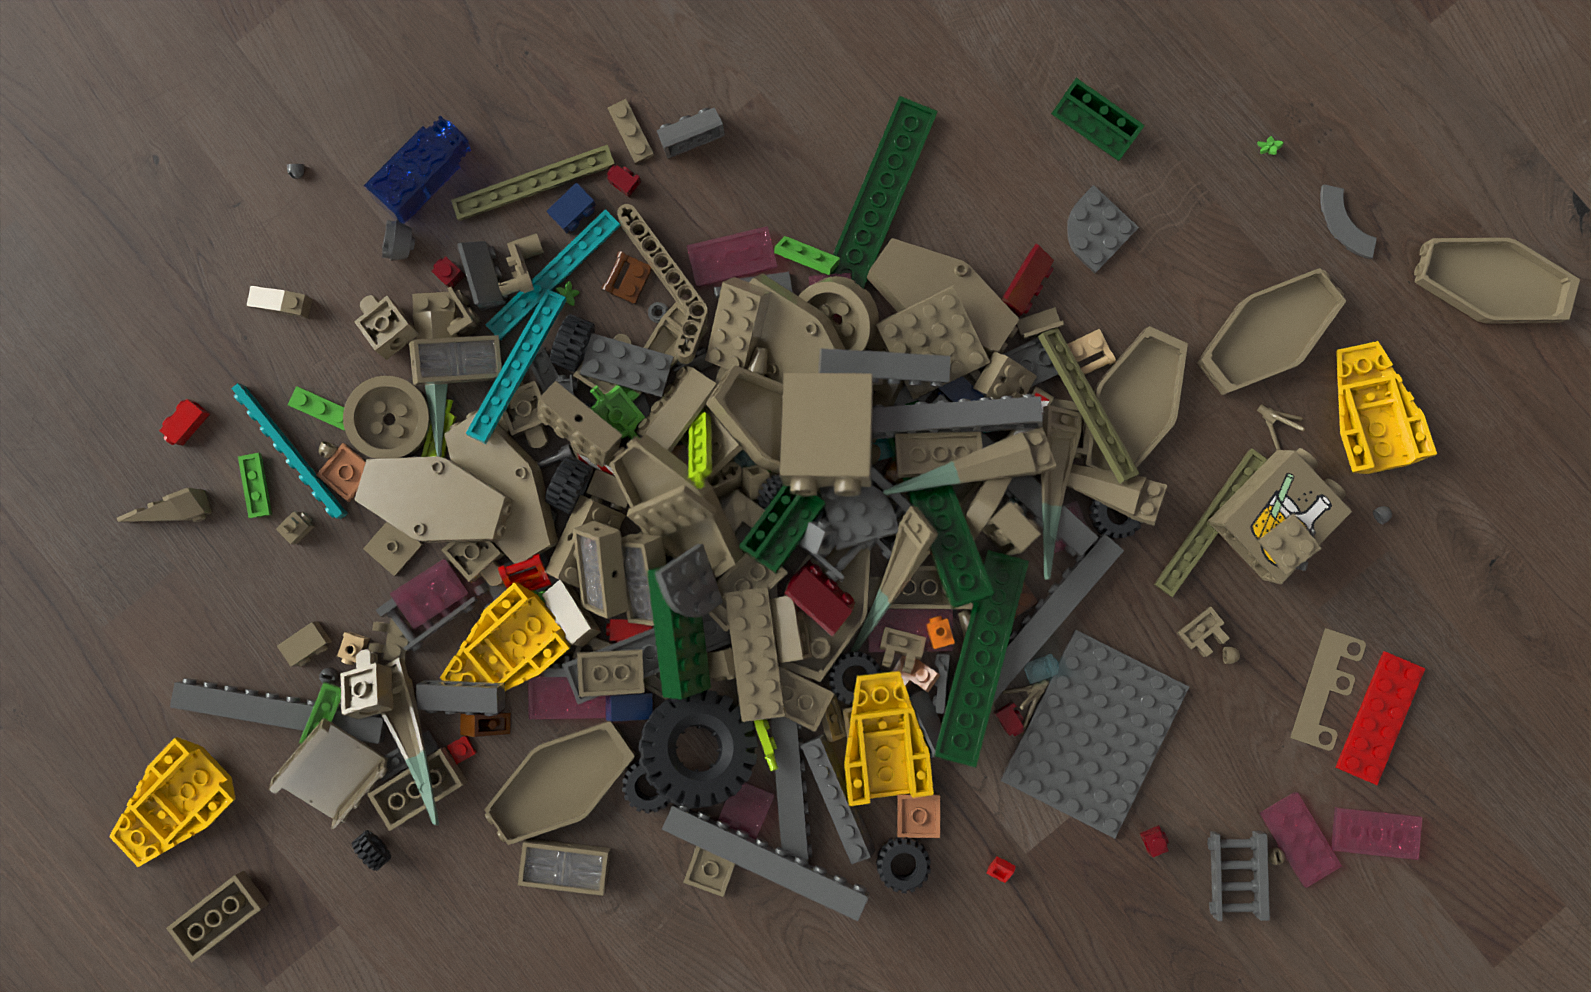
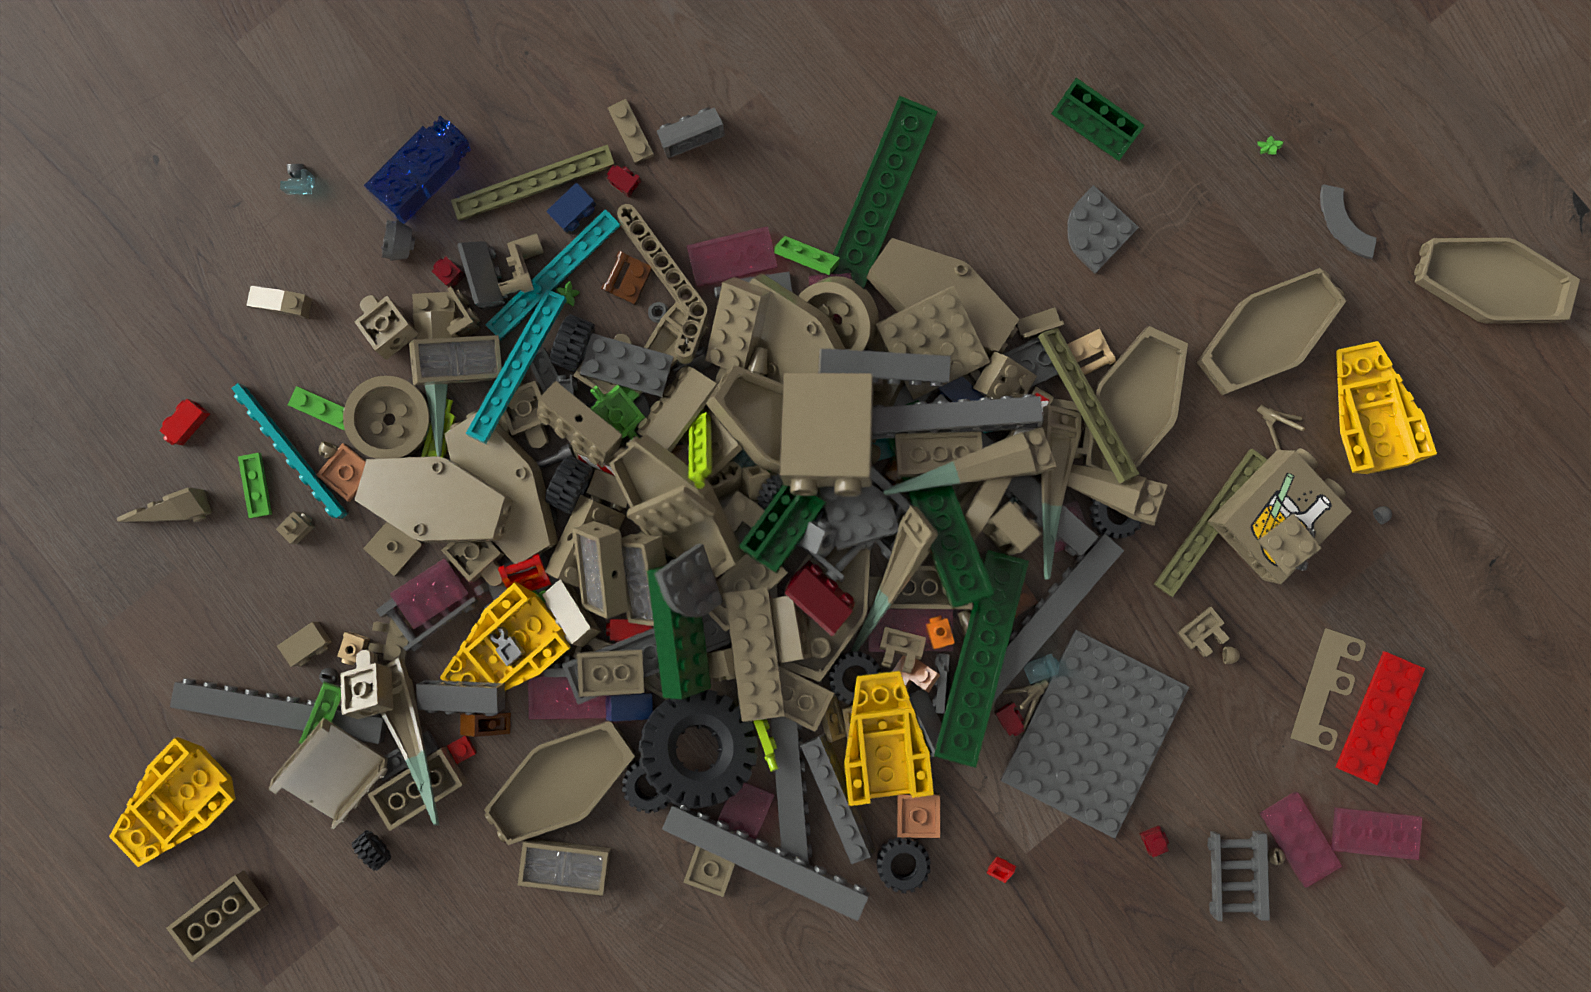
(298, 186): none -> clear light blue bracket
(509, 648): none -> plate
(1028, 281): dark red slope -> none

